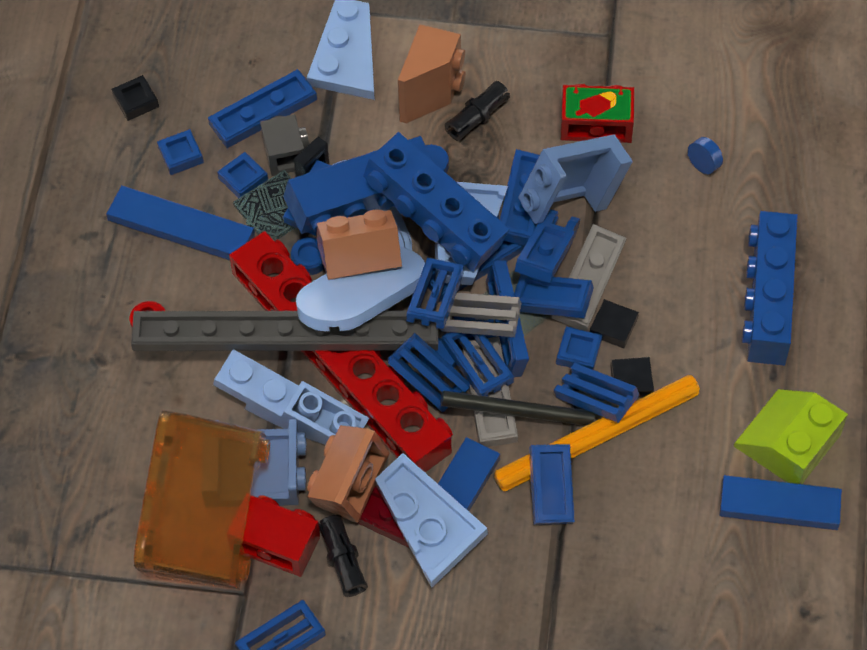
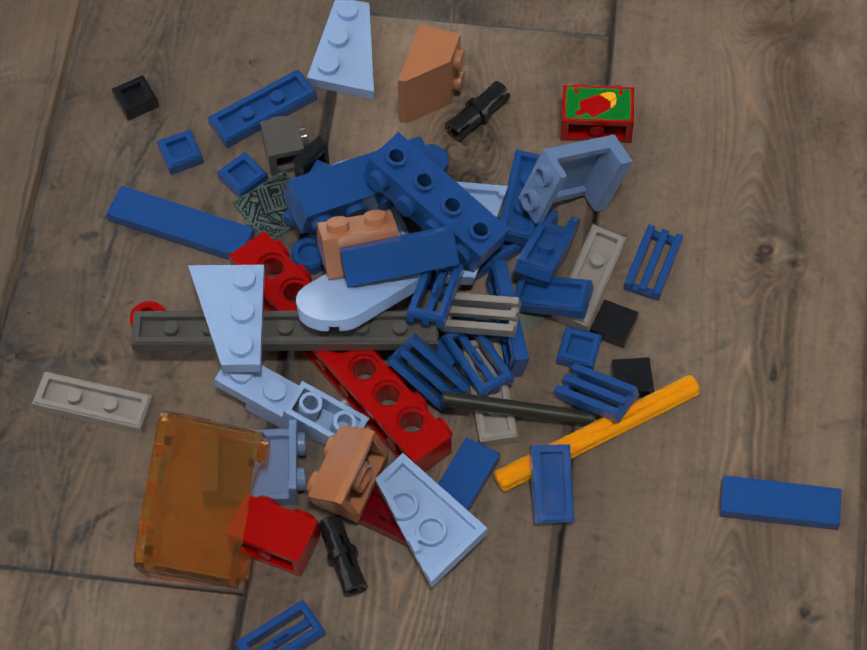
(93, 402): none -> light grey tile
(233, 311): none -> light blue wing
(399, 256): none -> blue tile
(662, 238): none -> blue tile
(705, 155): blue tile -> none
(772, 288): blue brick -> none
(792, 434): lime slope -> none

